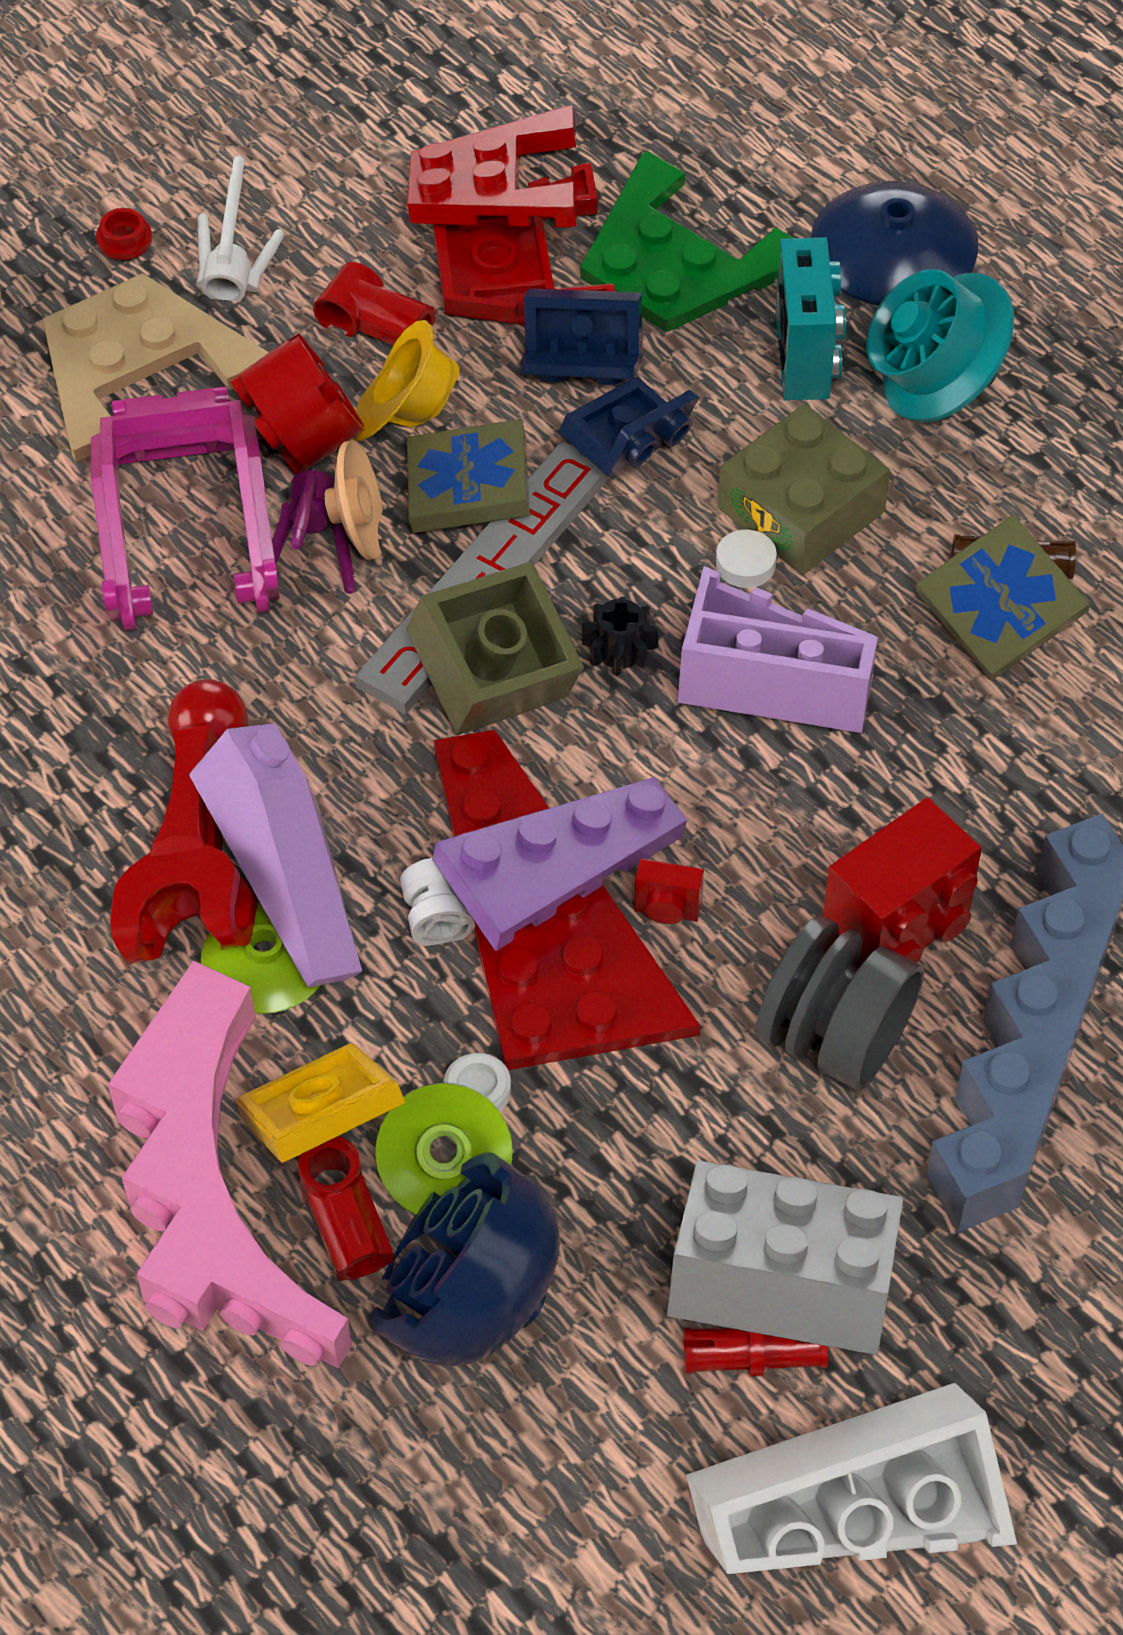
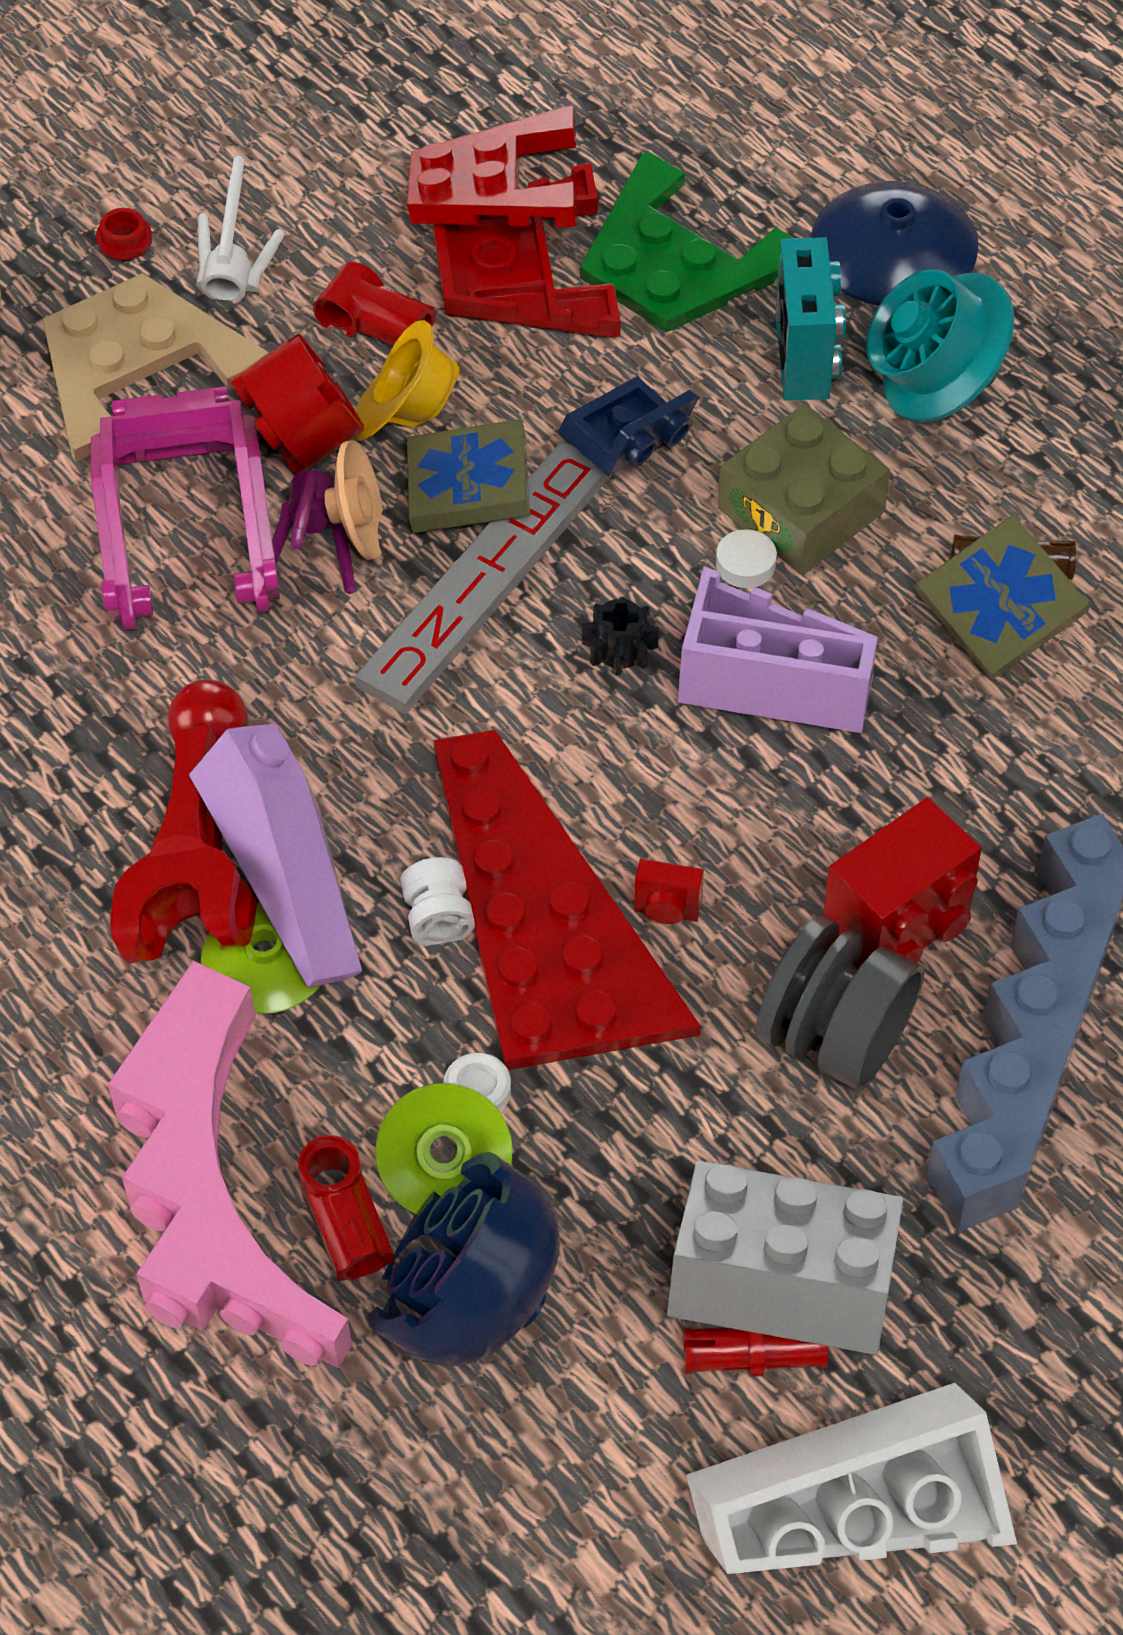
(318, 1101): yellow tile -> none
(494, 647): olive brick -> none
(540, 860): medium lavender wing -> none
(582, 335): dark blue bracket -> none

